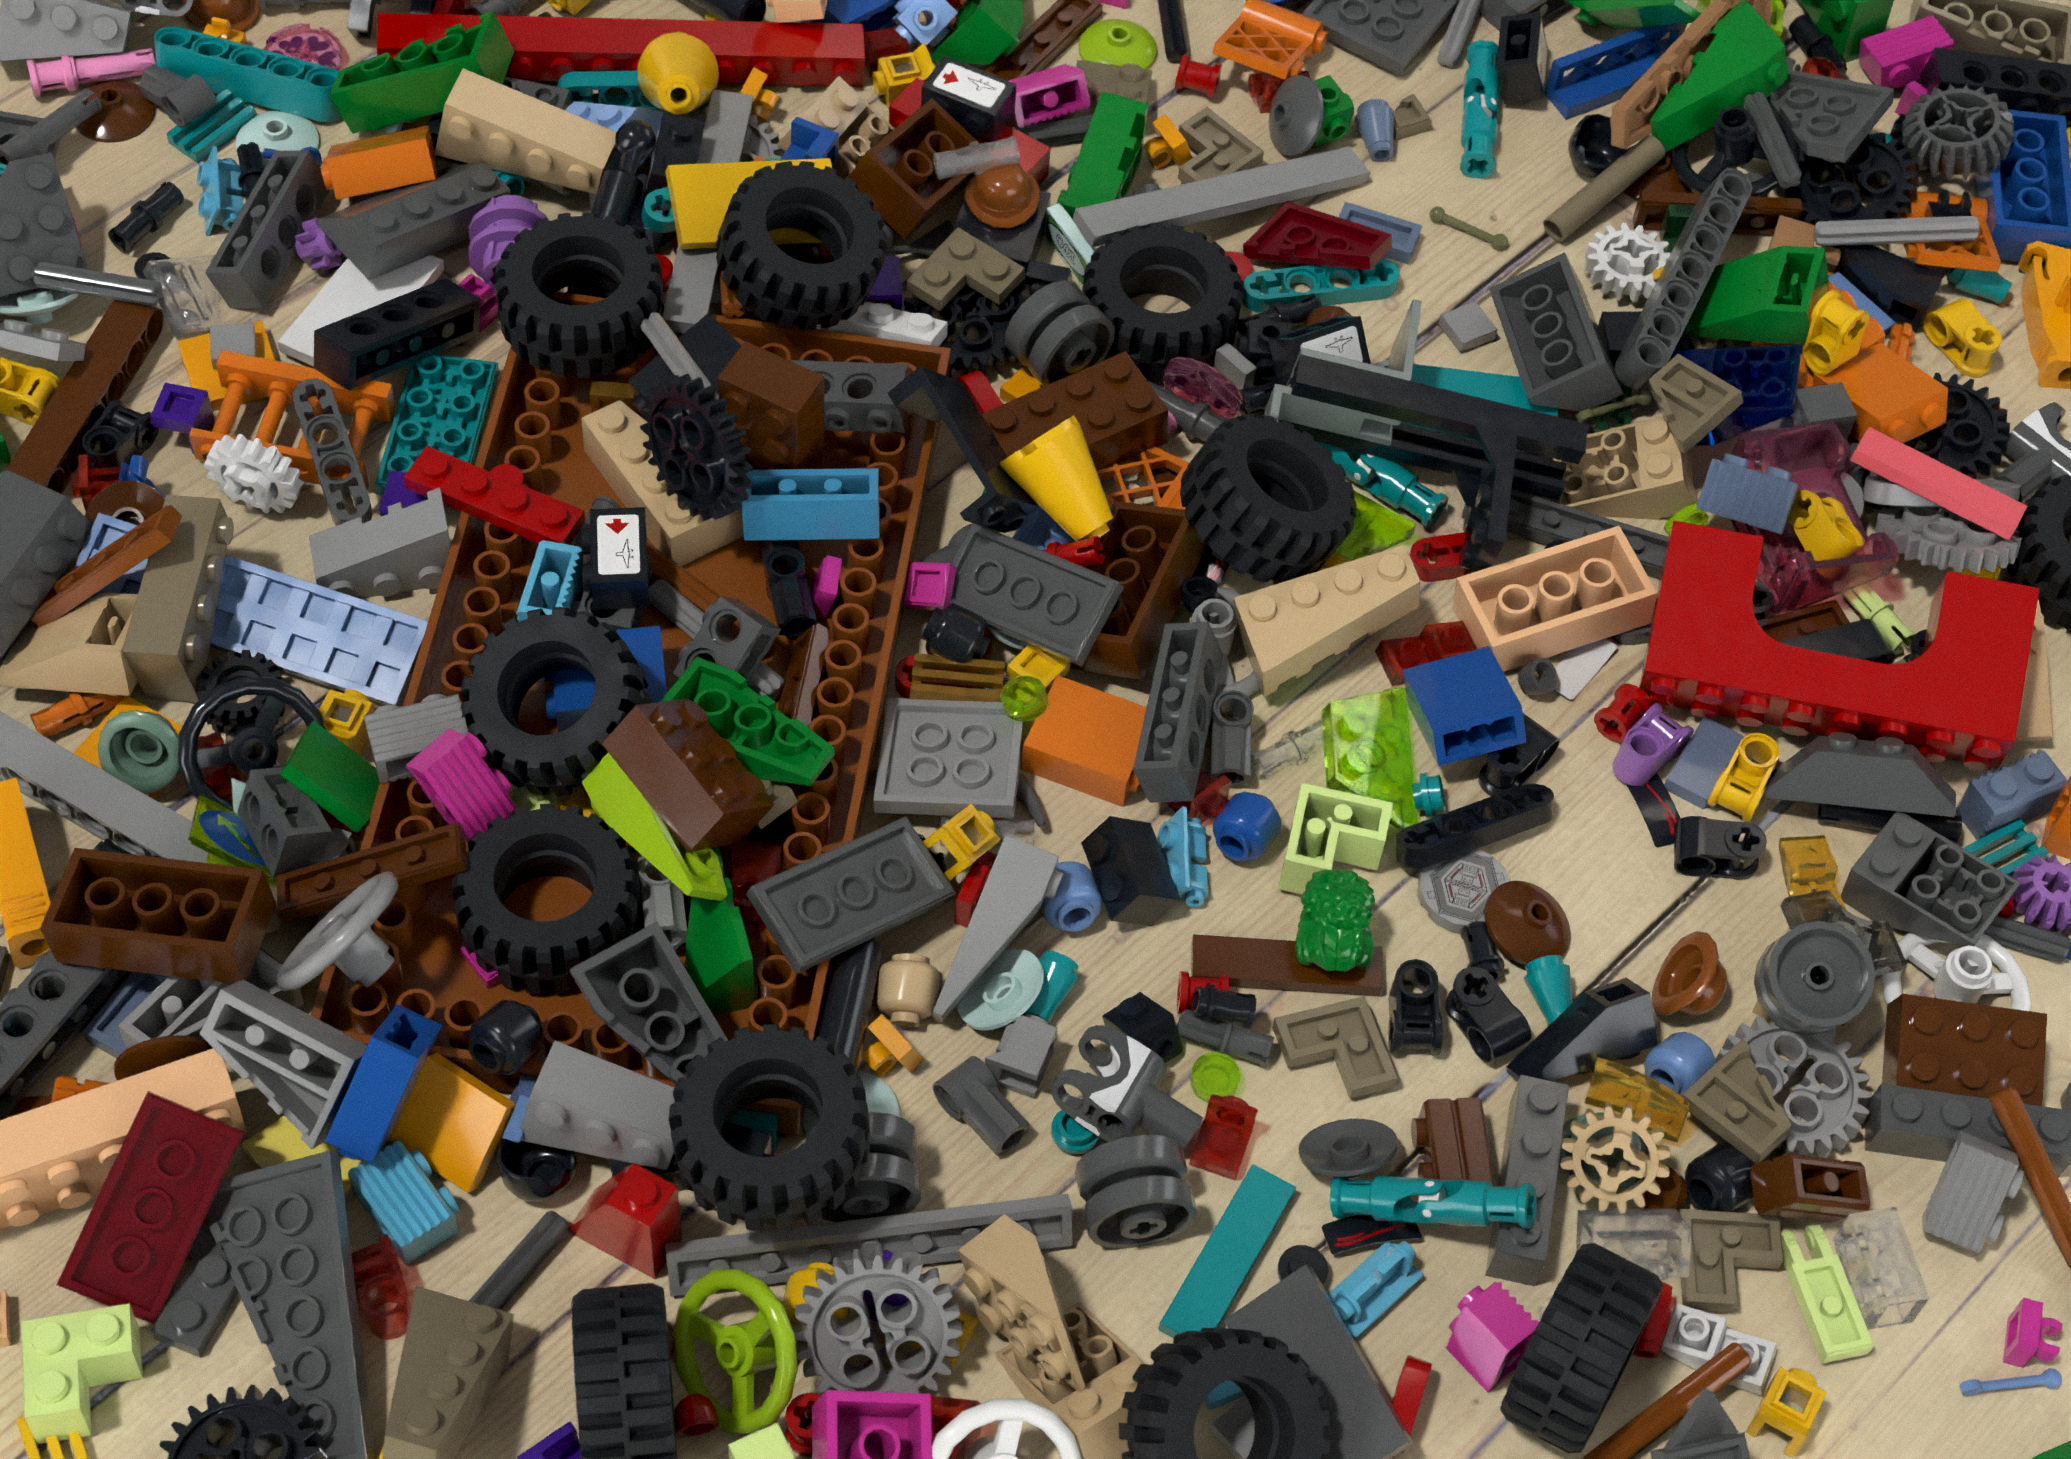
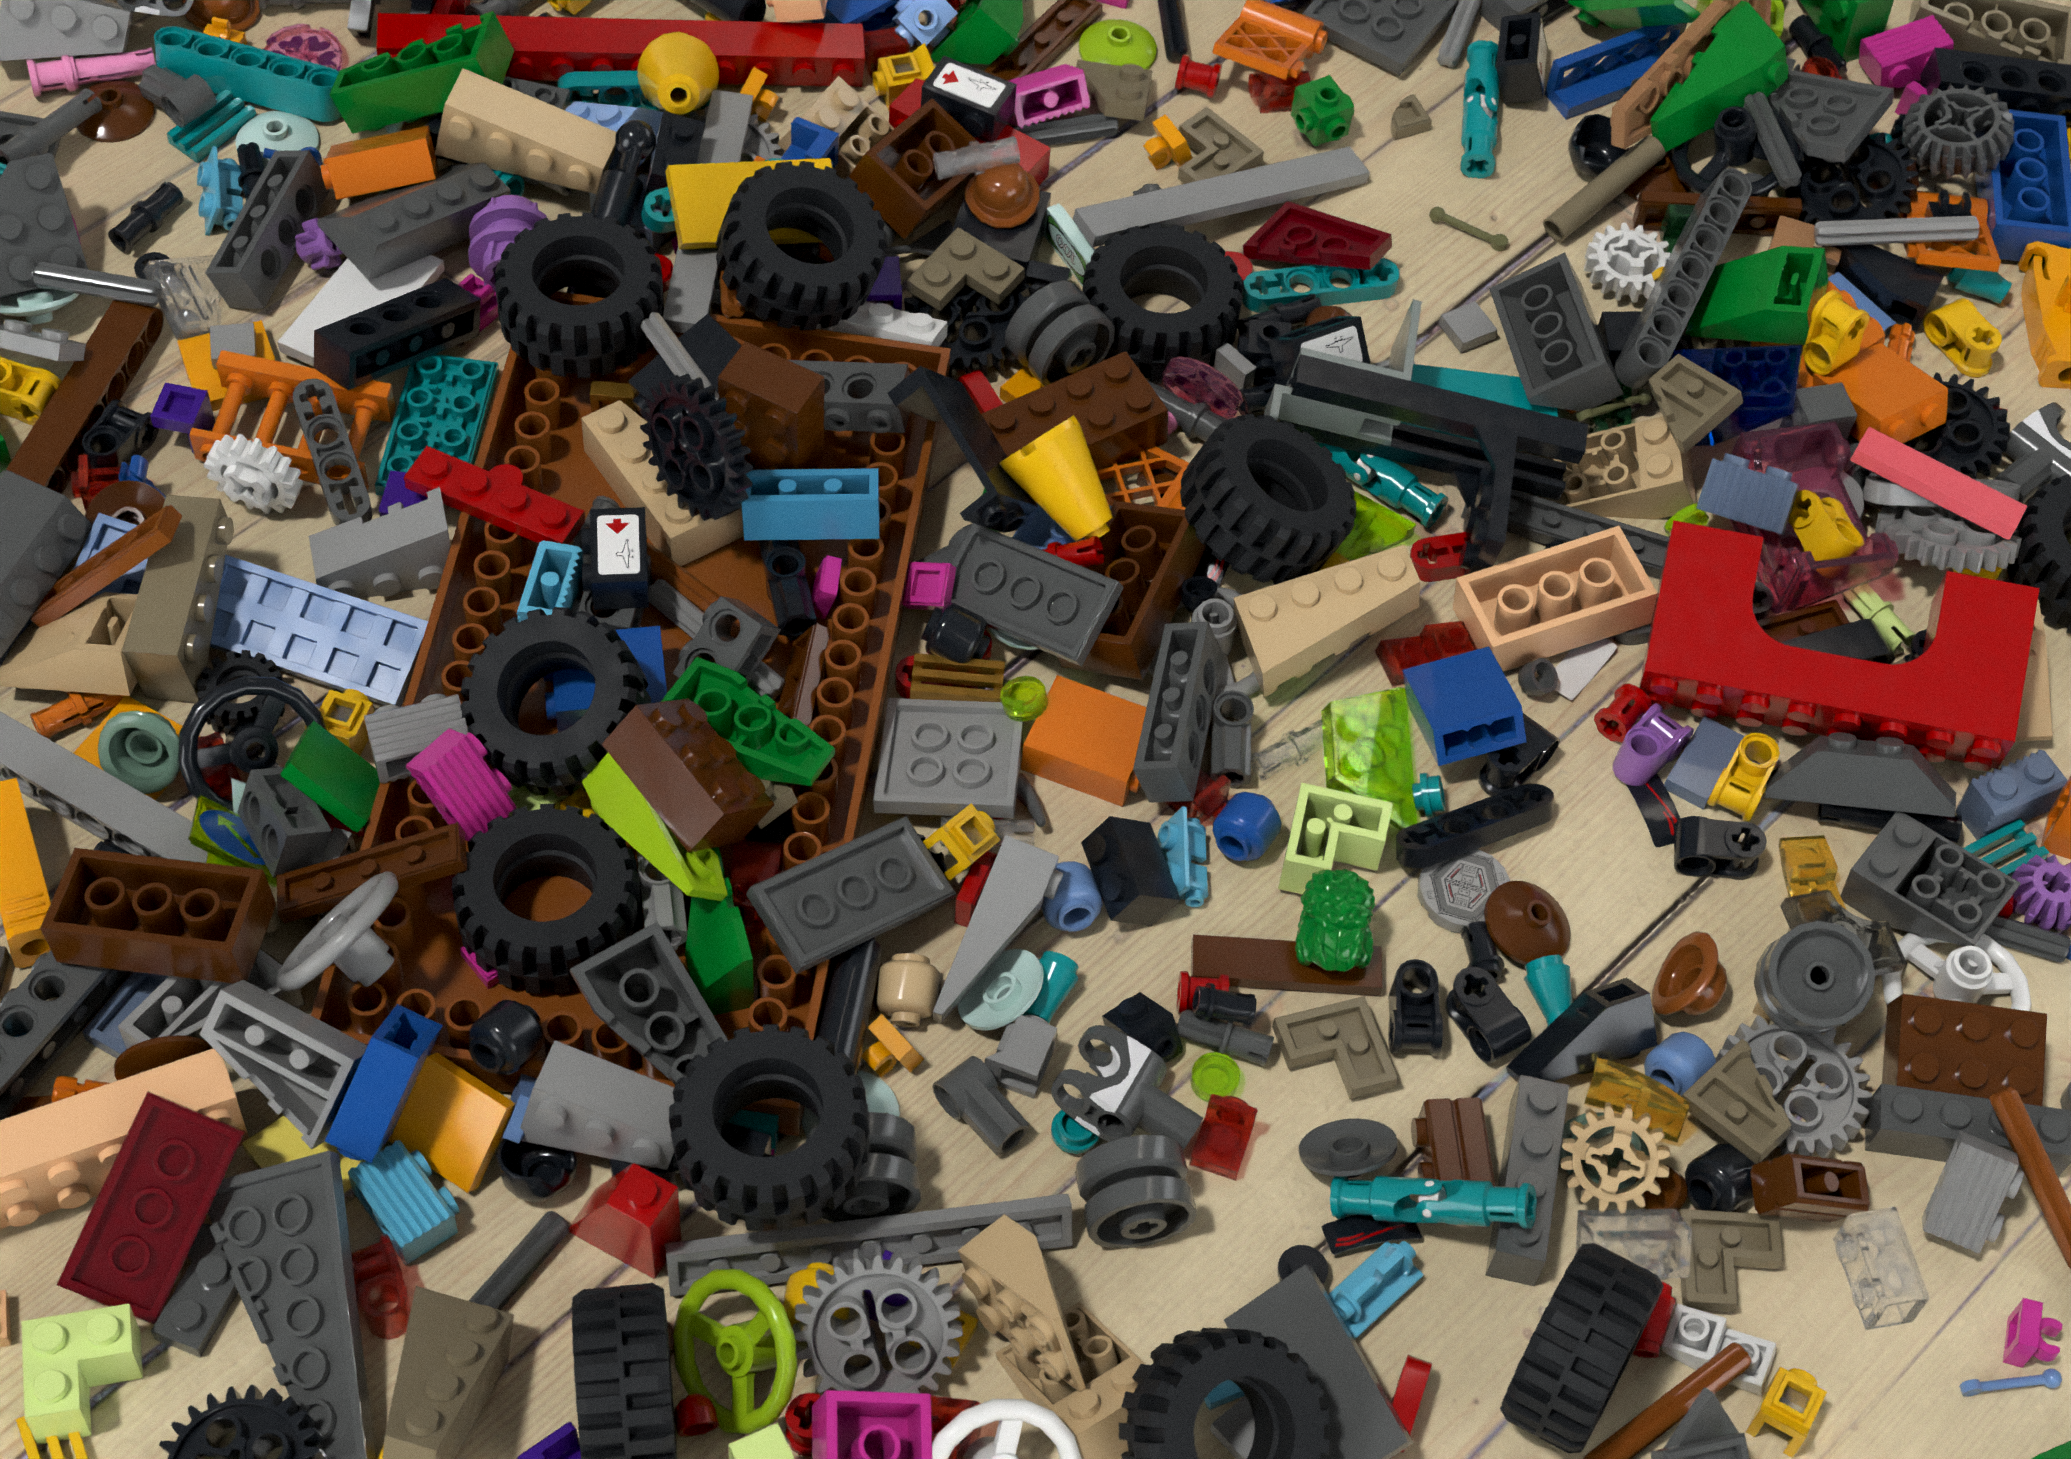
(1038, 664): yellow tile -> none
(1107, 154): green wedge -> none
(1229, 1253): teal tile -> none
(1296, 115): dark grey dish -> none
(1376, 127): sand blue cone -> none
(1404, 233): sand blue tile -> none
(1490, 1334): dark pink brick -> none
(1825, 1297): yellowish green hinge -> none

